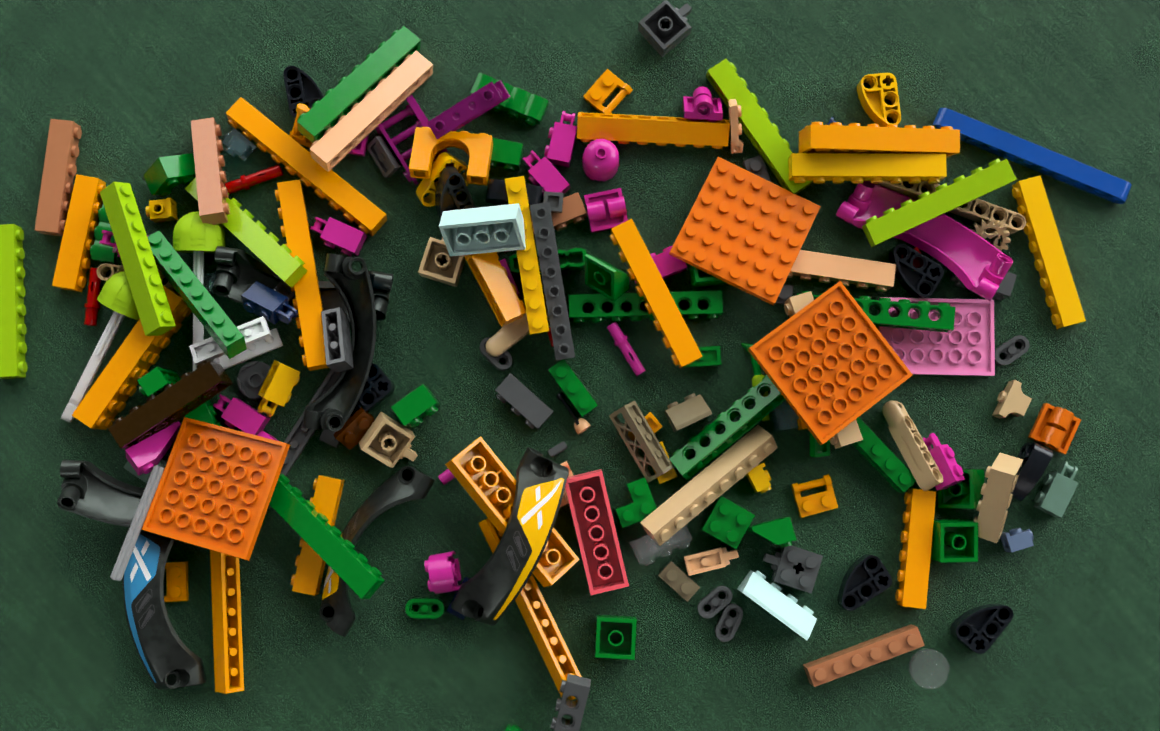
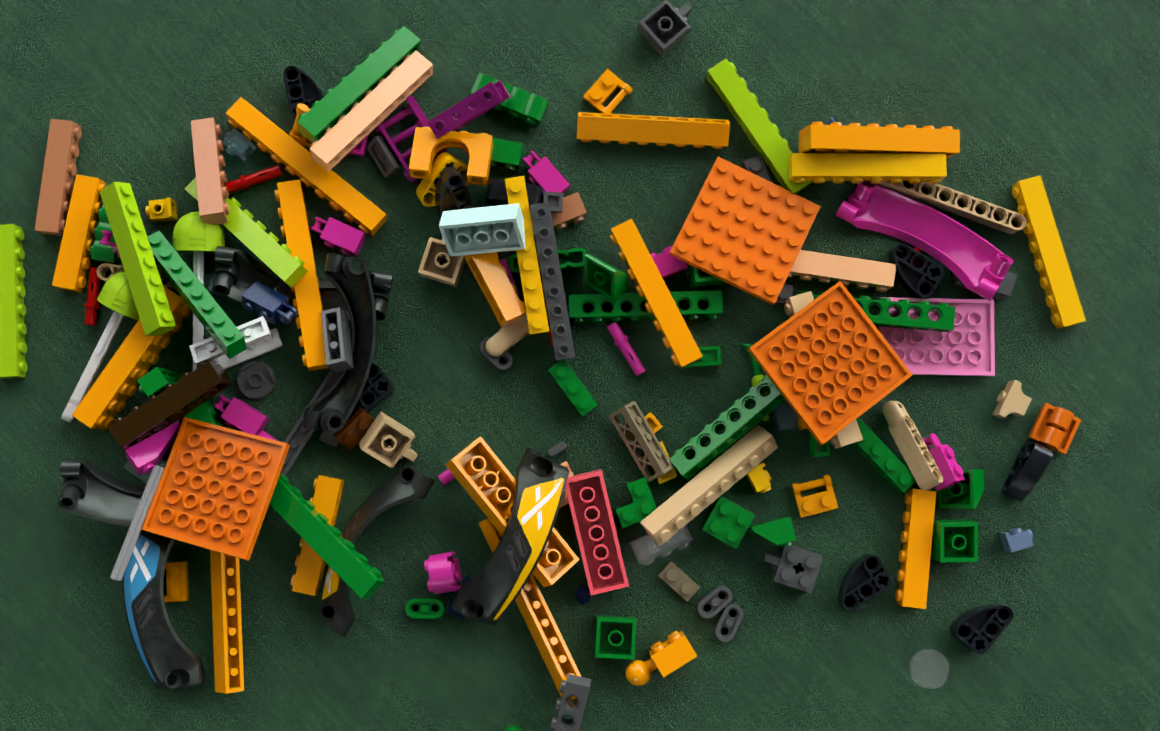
(169, 172): green brick -> none
(277, 387): yellow brick -> none
(416, 406): green brick -> none
(523, 402): dark grey brick -> none
(562, 141): dark pink brick -> none
(580, 424): hinge -> none
(582, 594): none -> clear blue plate
(600, 160): dark pink cylinder -> none
(605, 209): dark pink plate -> none
(665, 656): none -> light orange brick
(687, 412): dark tan slope -> none
(702, 106): dark pink plate -> none
(709, 560): light nougat hinge -> none
(736, 144): light nougat hinge -> none
(777, 604): light aqua slope -> none
(863, 655): nougat brick -> none
(873, 99): yellow beam -> none
(937, 203): lime brick -> none
(993, 233): tan gear -> none
(997, 496): tan wedge -> none
(1010, 351): dark grey plate -> none
(1034, 156): blue beam -> none
(1057, 491): sand green brick -> none

